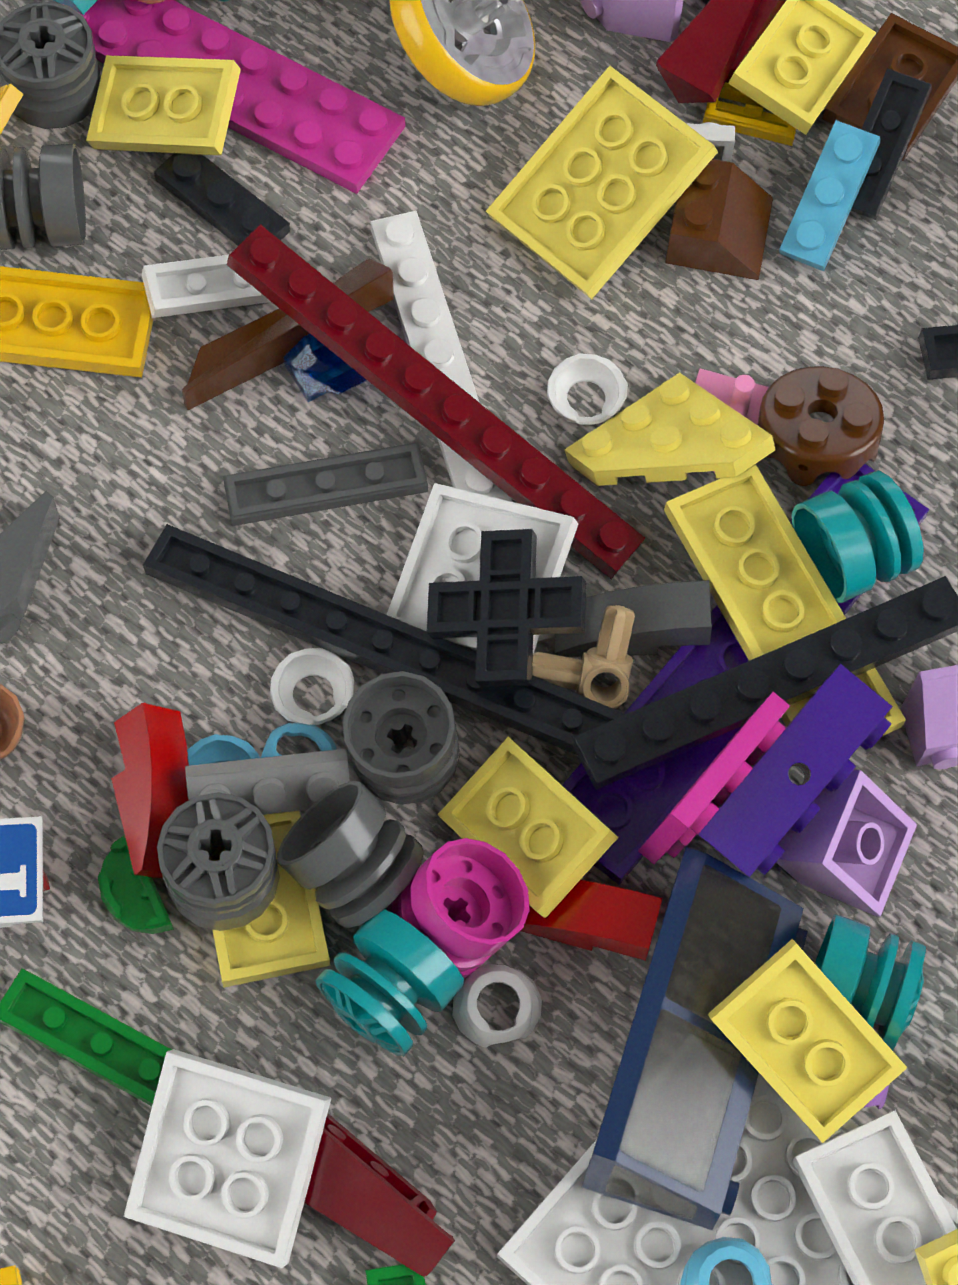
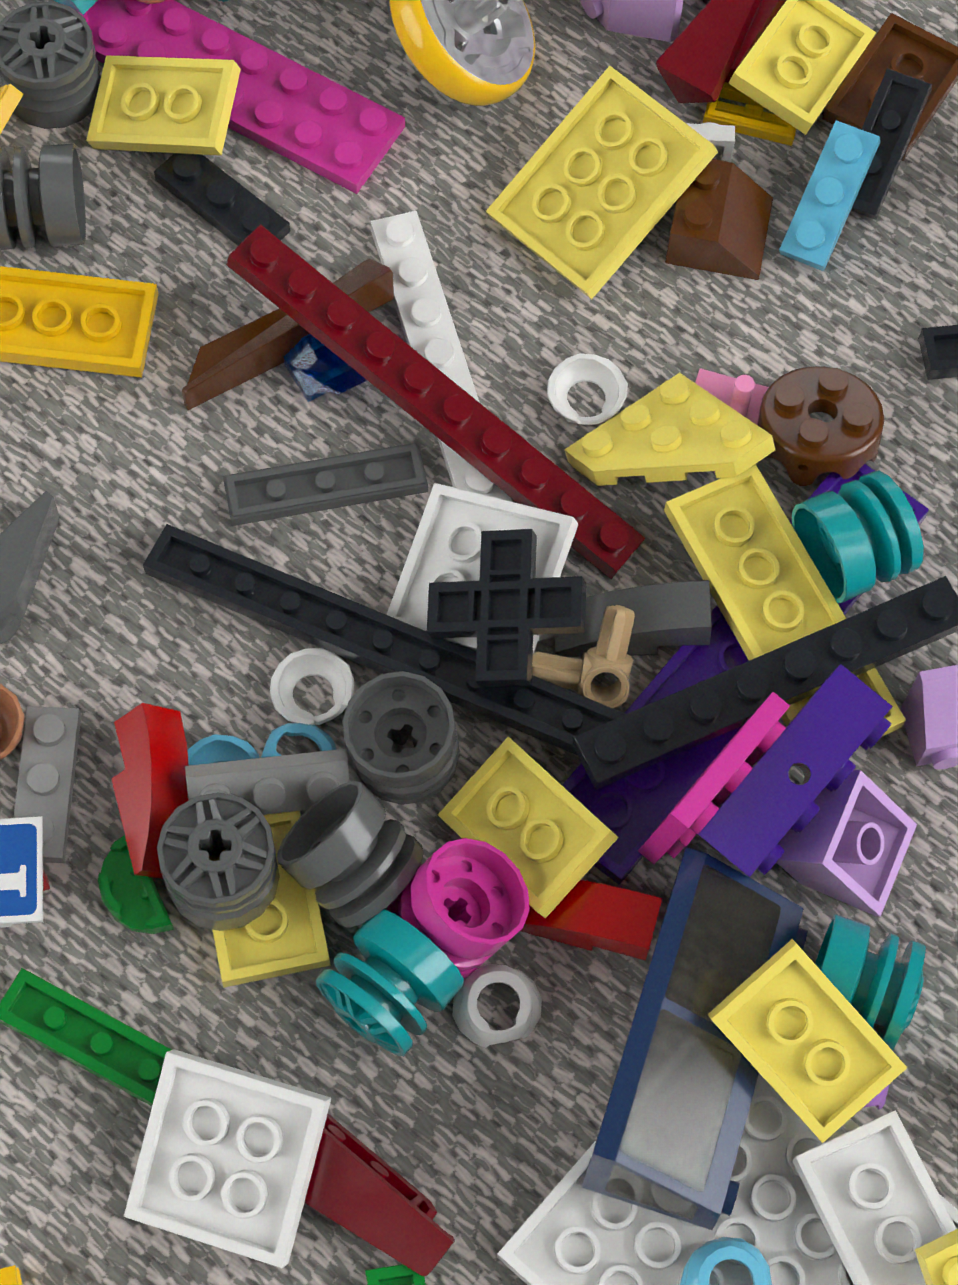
(49, 774): none -> light grey plate
(196, 287): white plate -> none

